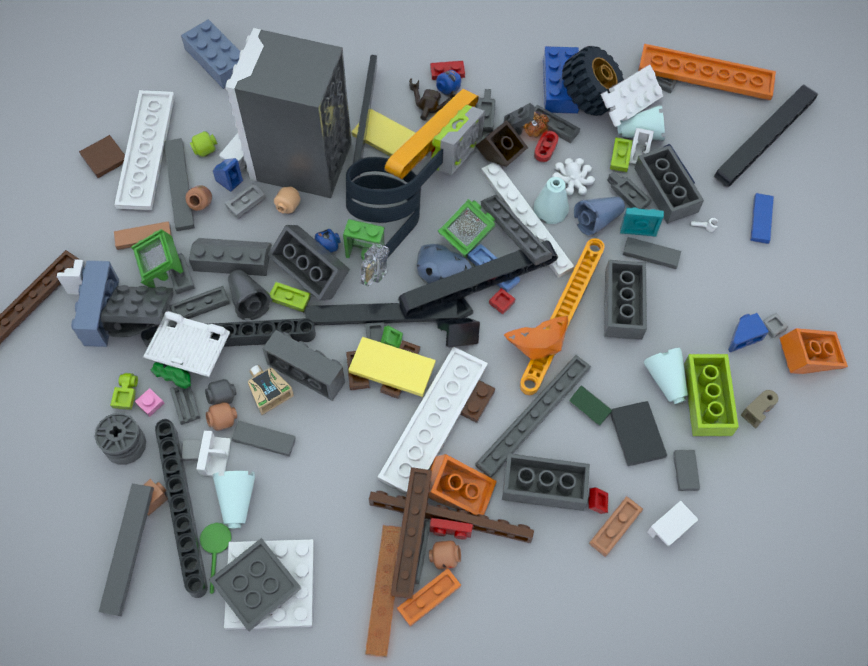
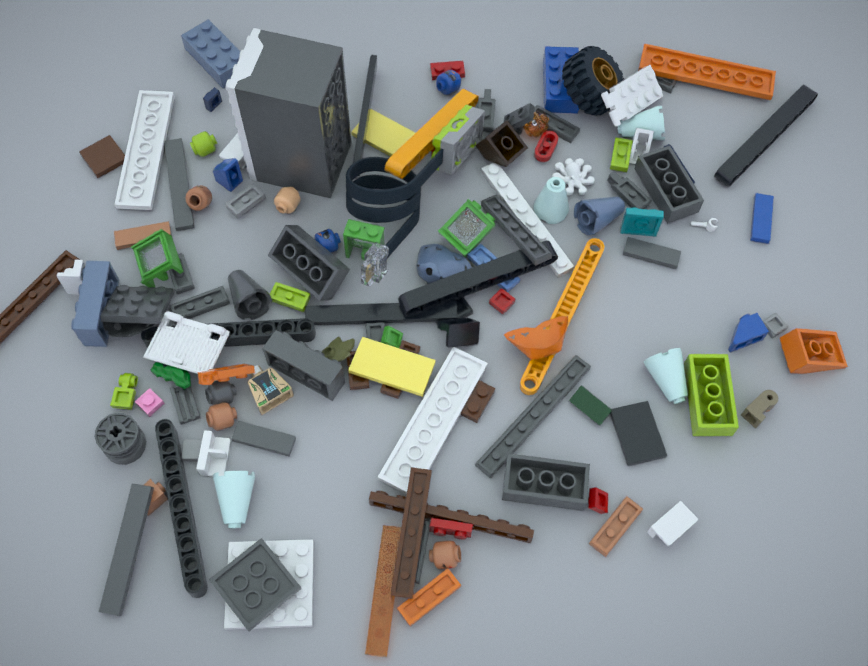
(212, 99): none -> dark blue plate
(214, 540): bright green piece -> none
(224, 373): none -> orange hinge
(230, 255): dark grey slope -> none
(338, 350): none -> olive plate
(429, 100): dark brown piece -> none
(460, 486): orange slope -> none
(625, 299): dark grey brick -> none
(686, 470): dark grey tile -> none

